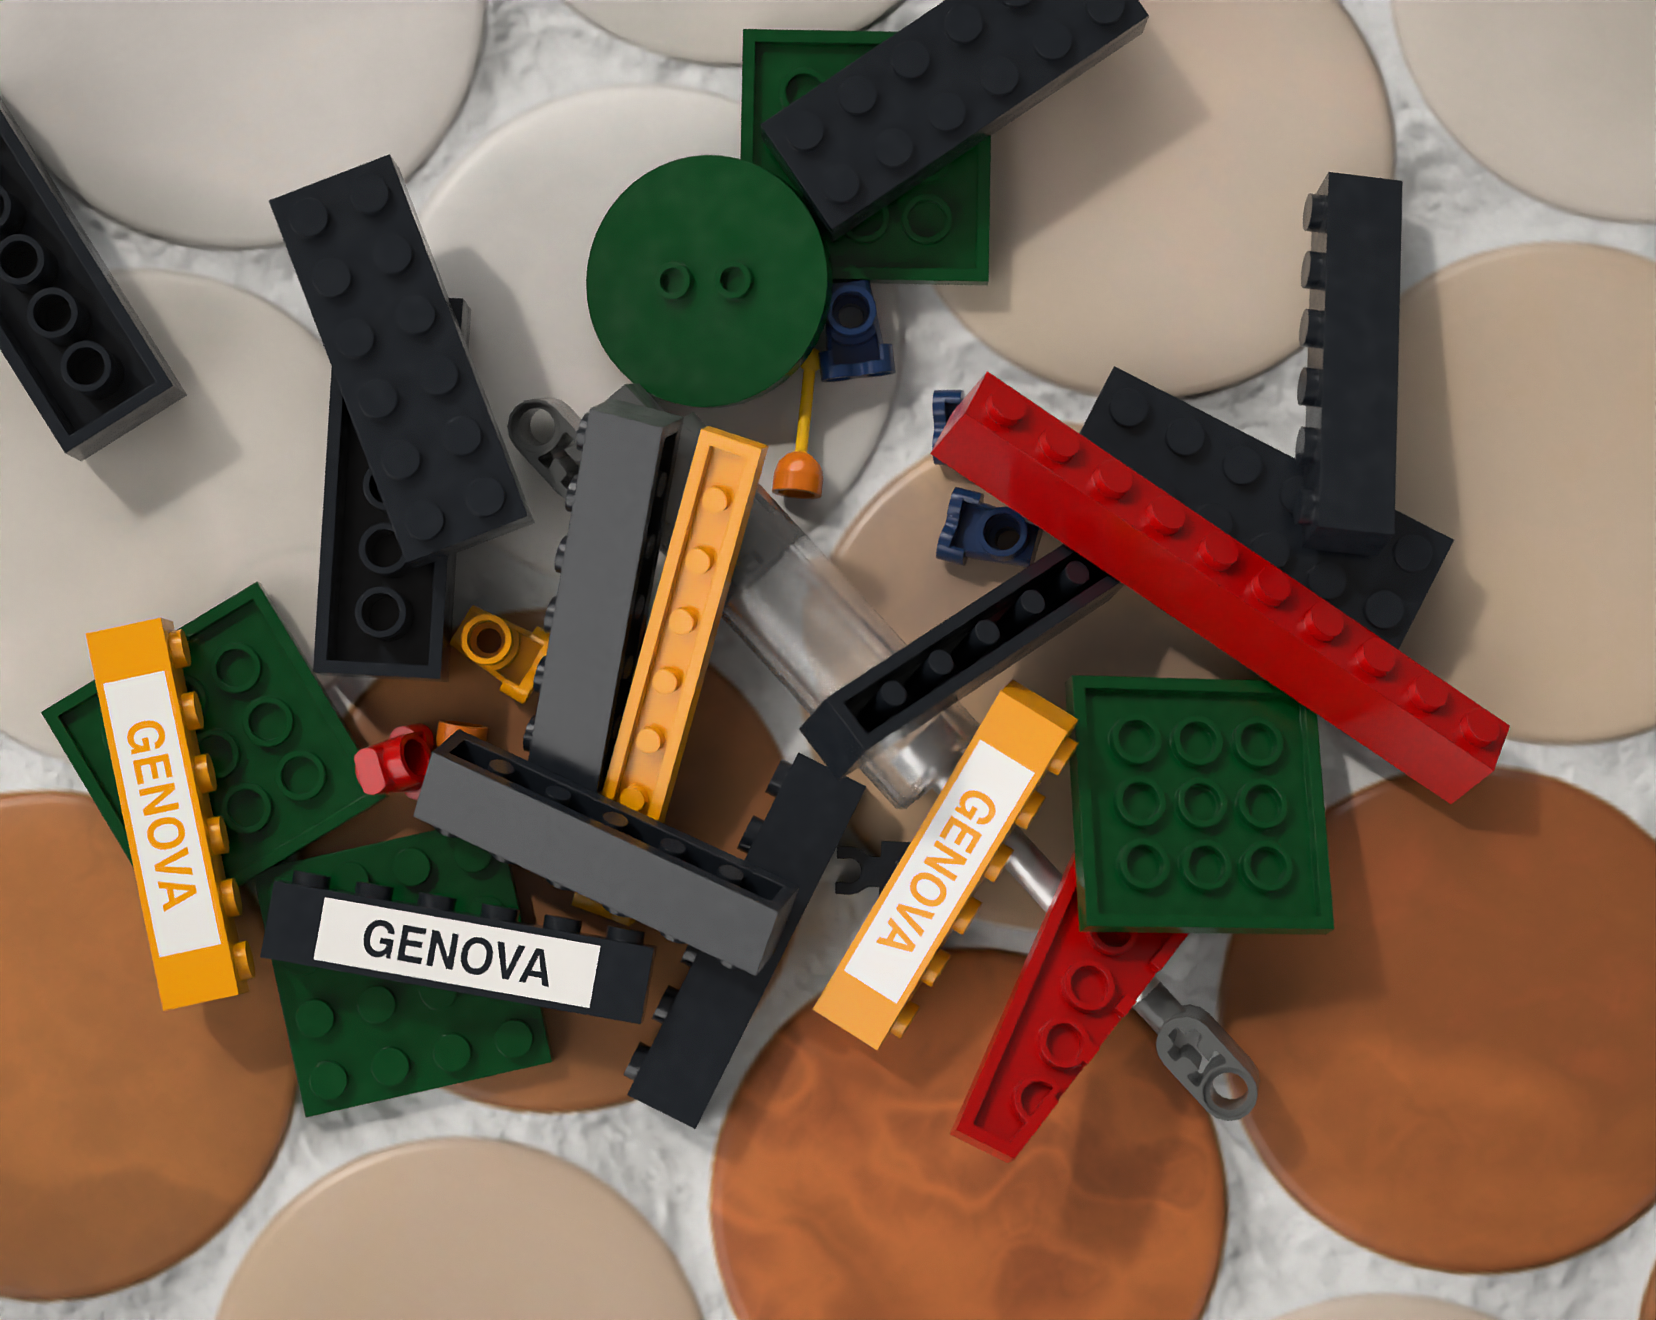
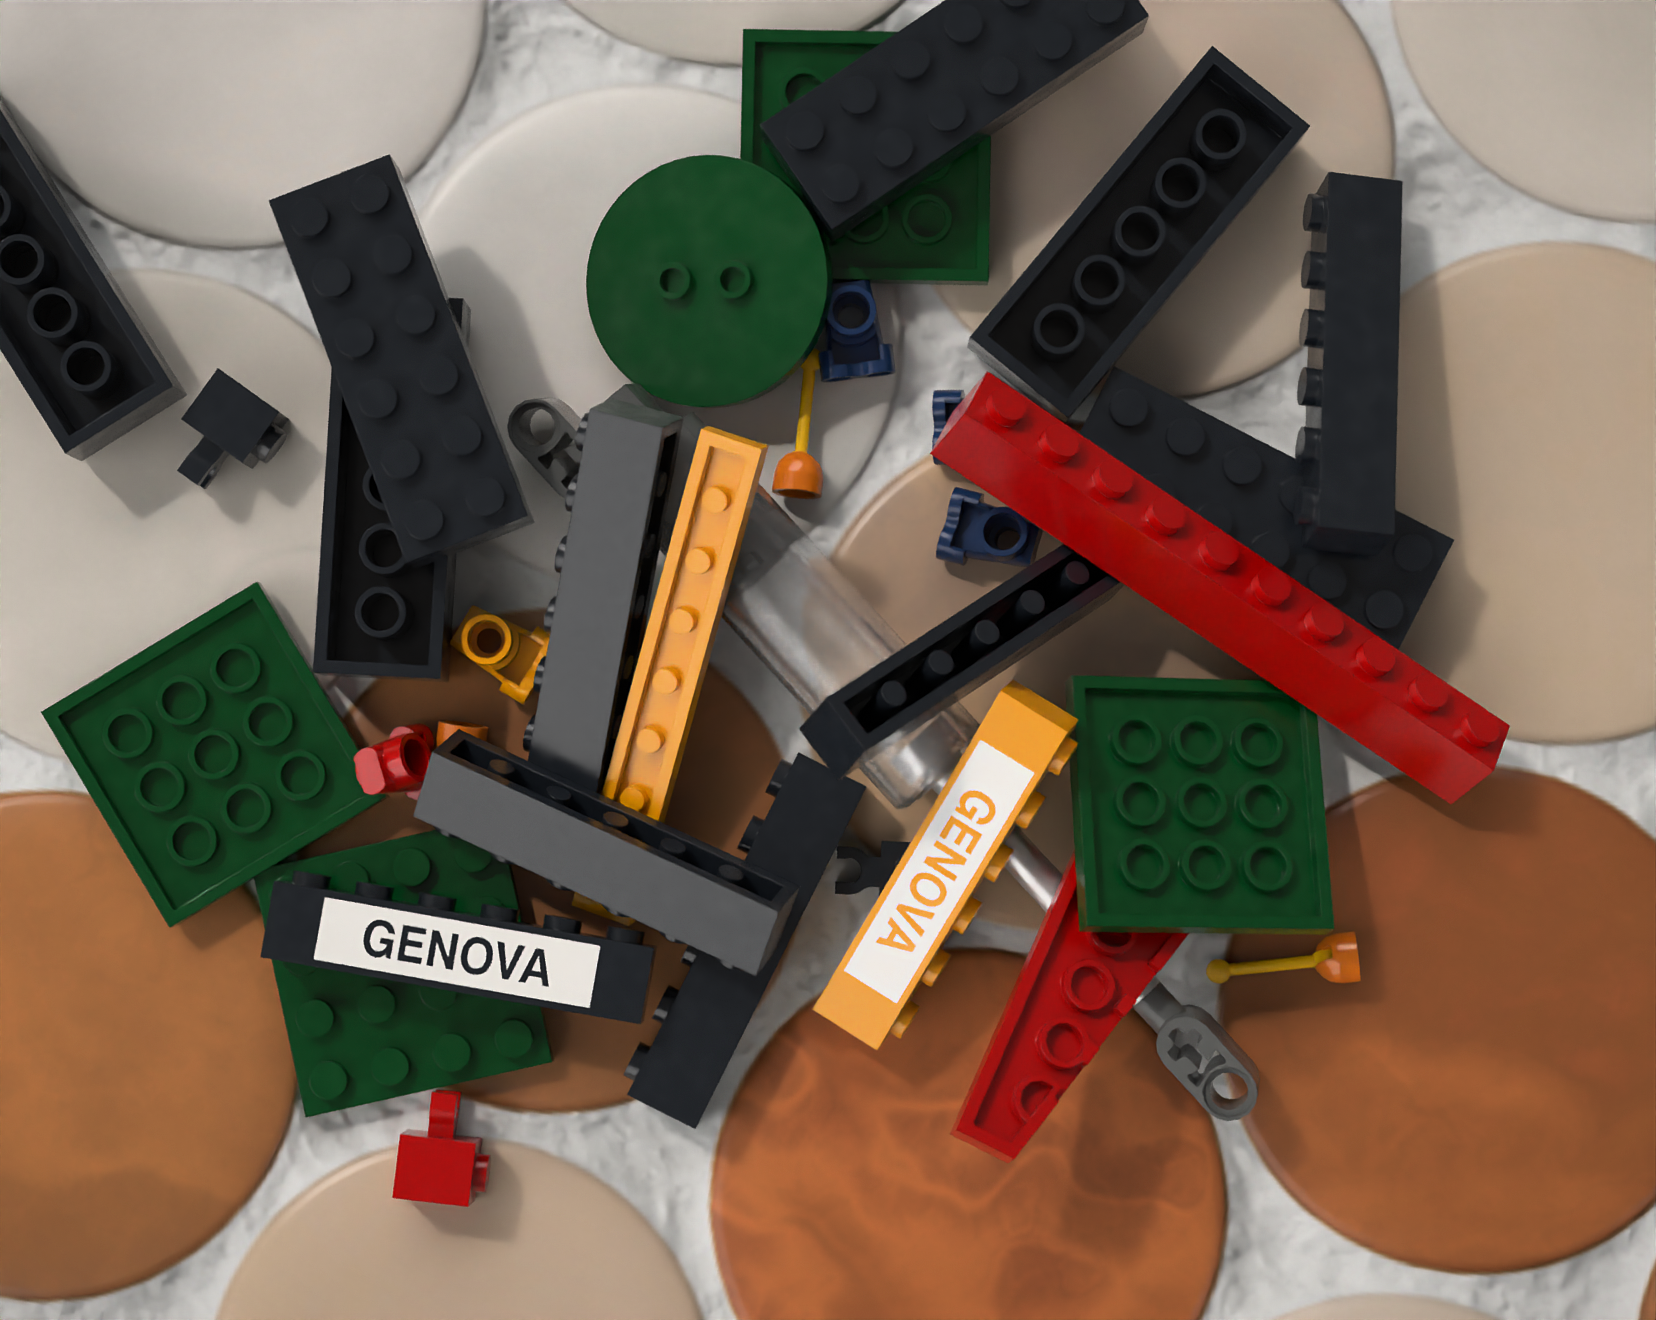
(169, 812): light orange brick -> none
(232, 424): none -> black brick
(439, 1163): none -> red brick
(1137, 235): none -> black brick
(1333, 959): none -> hinge

